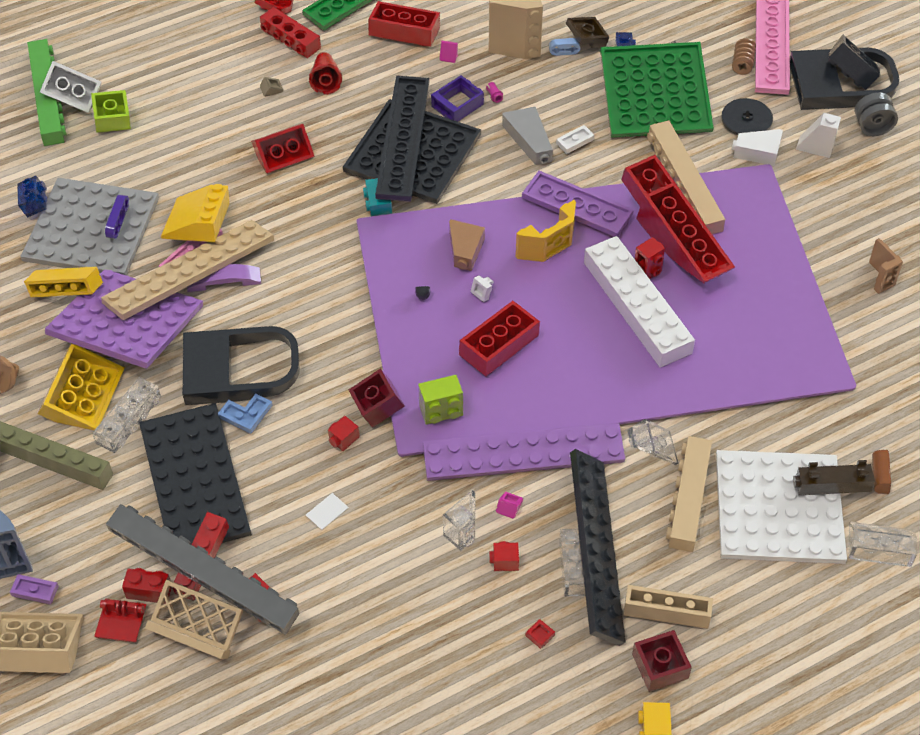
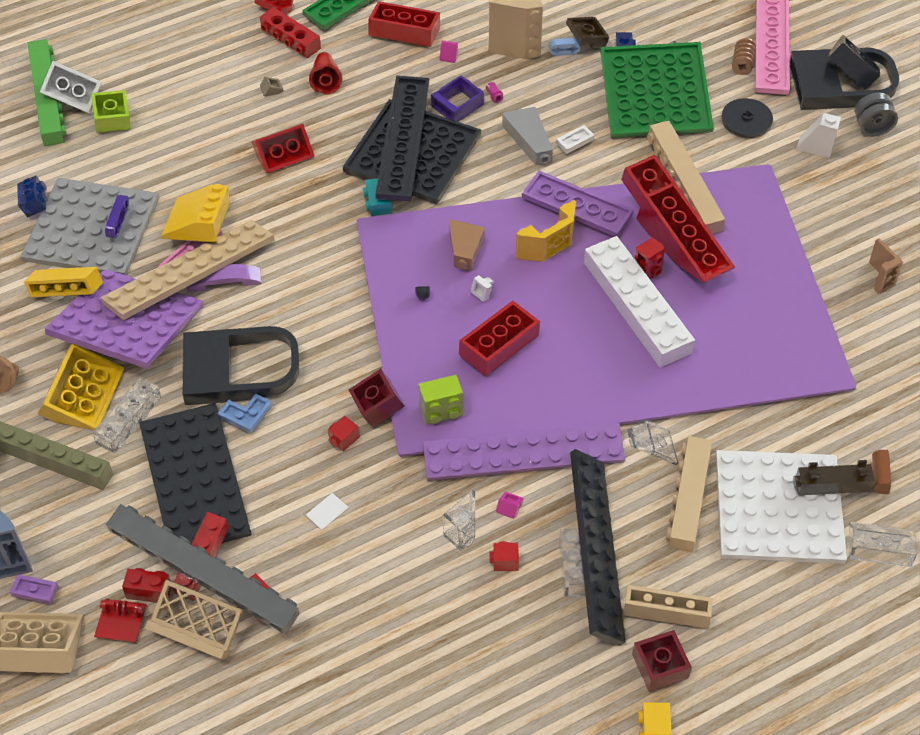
(540, 633): red tile -> none
(758, 146): white slope -> none

